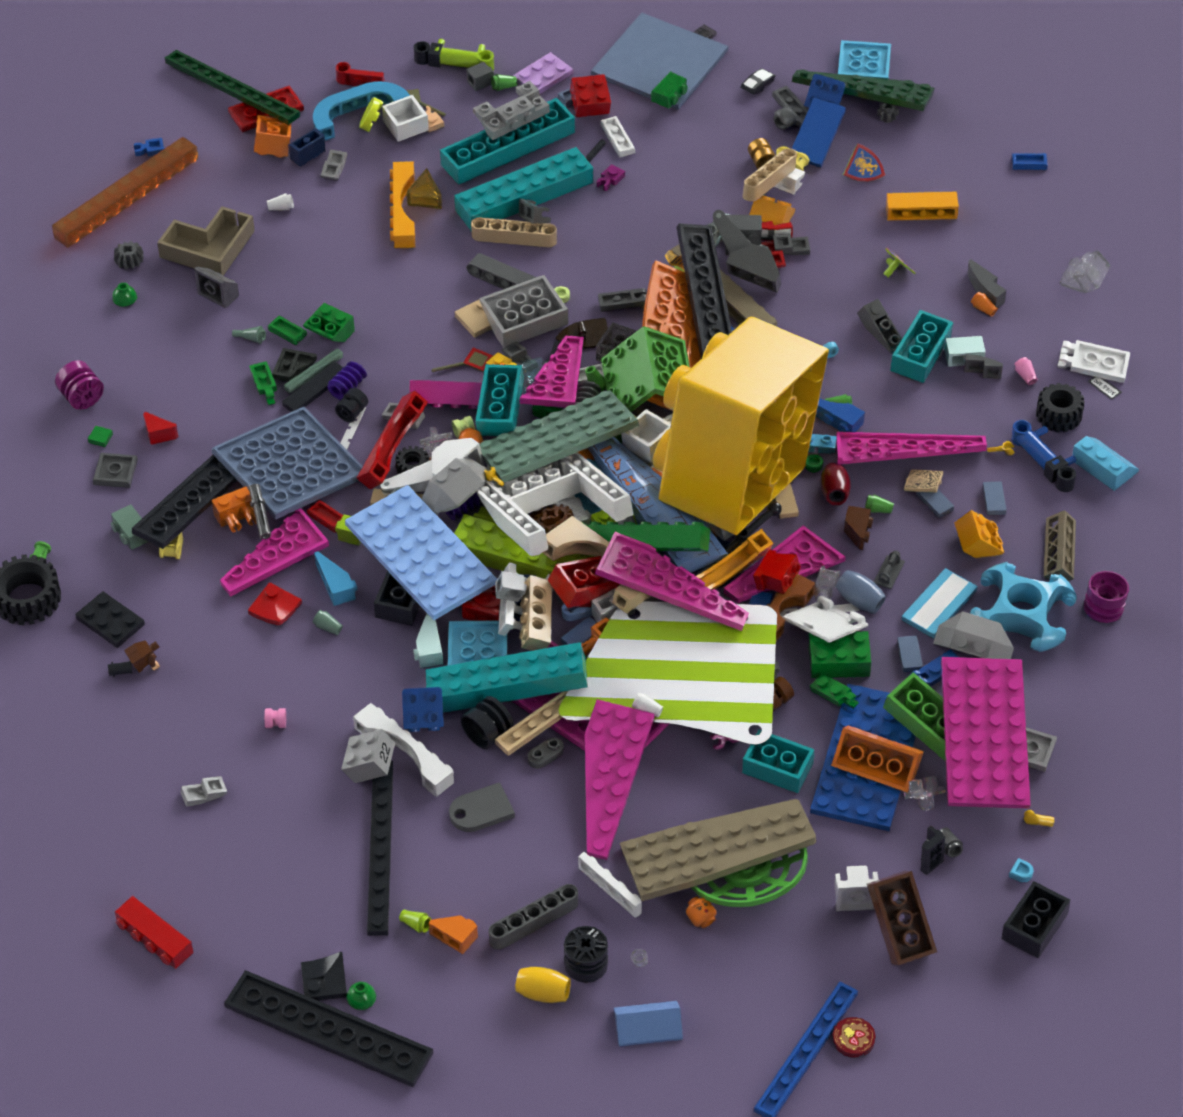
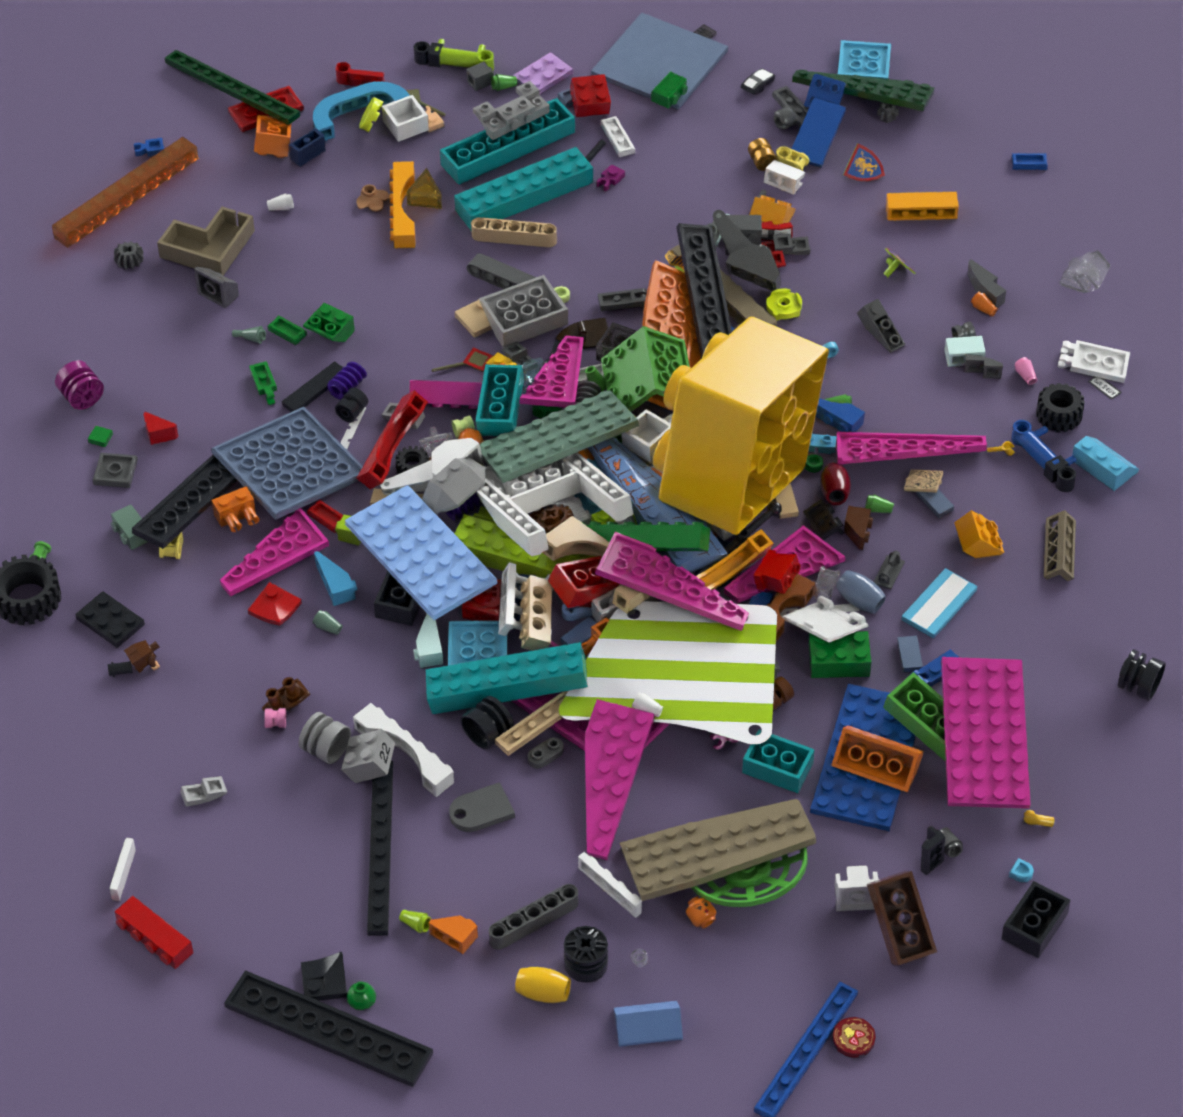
(122, 869): none -> white tile
(124, 295): green brick -> none
(258, 504): dark grey pin -> none
(288, 696): none -> reddish brown connector
(292, 364): pearl dark grey wing -> none
(313, 370): sand green axle -> none
(324, 737): none -> light grey wheel
(334, 165): light grey slope -> none
(372, 198): none -> medium nougat plate
(422, 708): blue bracket -> none
(491, 475): yellow hand -> none
(510, 586): light grey brick -> none
(531, 212): dark grey hinge -> none
(769, 175): tan beam -> none
(780, 311): none -> neon yellow plate
(822, 519): none -> black bracket
(833, 691): green plate -> none
(921, 346): teal brick -> none
(931, 789): clear hips -> none
(965, 330): none -> dark grey wheel
(974, 637): light grey wedge -> none
(994, 498): sand blue tile -> none
(1038, 593): medium azure piece -> none
(1039, 748): light grey plate -> none
(1106, 596): magenta wheel -> none
(1145, 676): none -> black wheel

